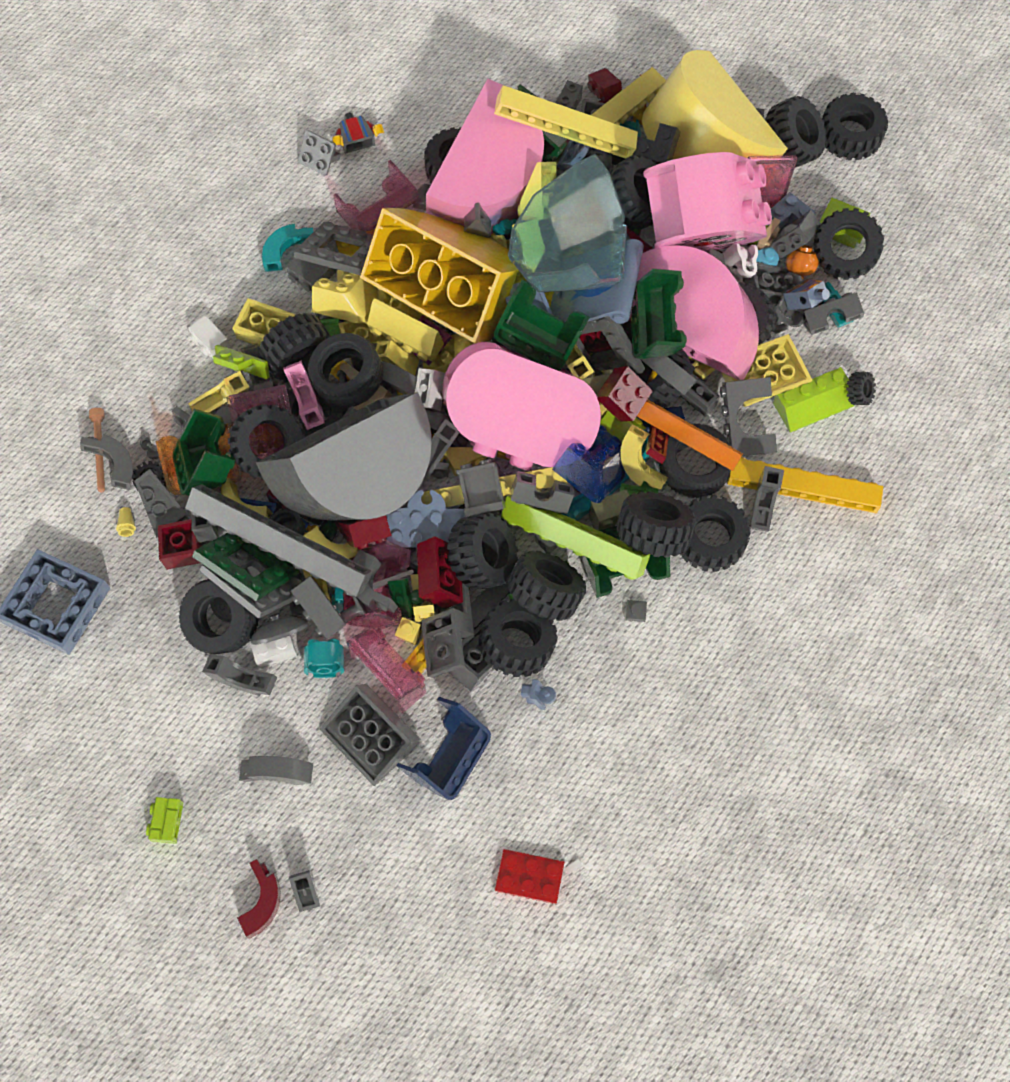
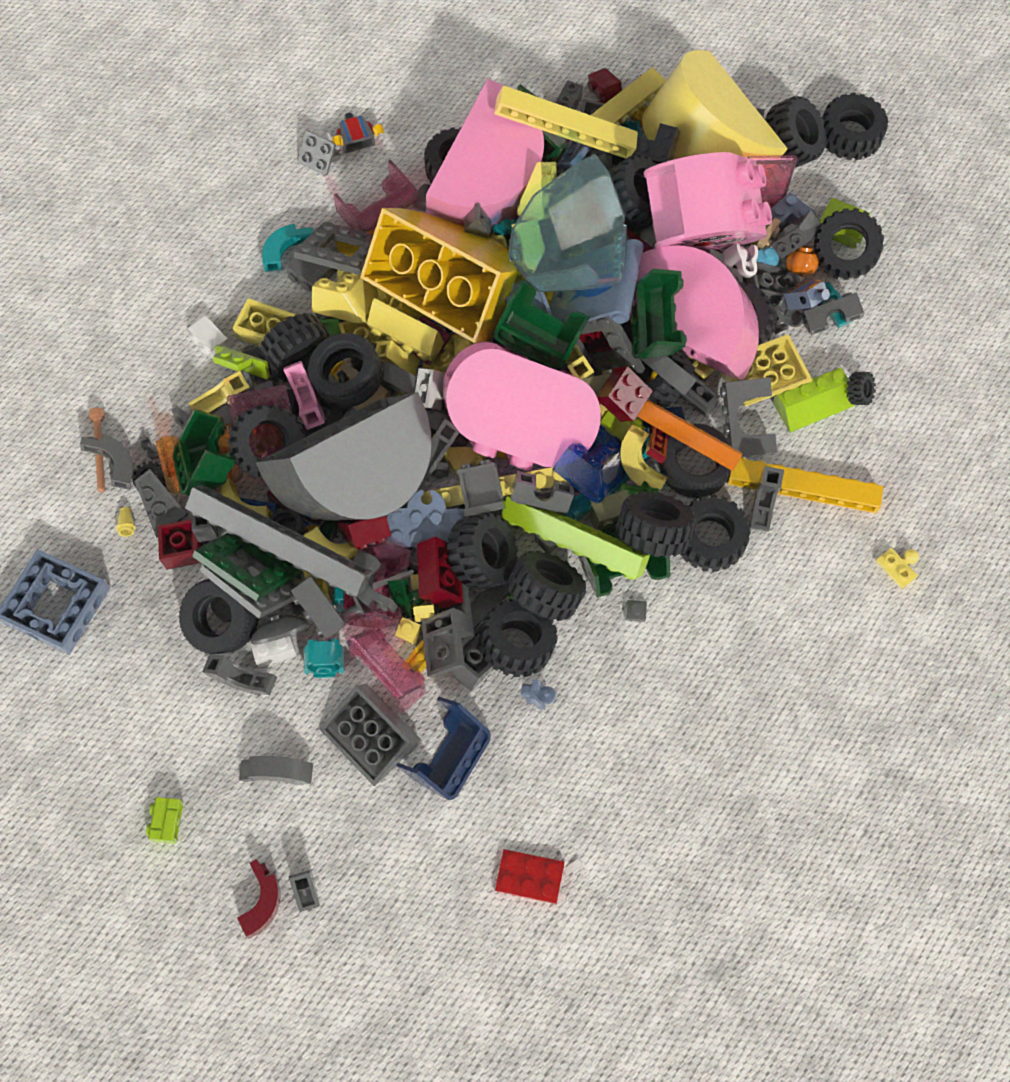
(898, 567): none -> light yellow plate

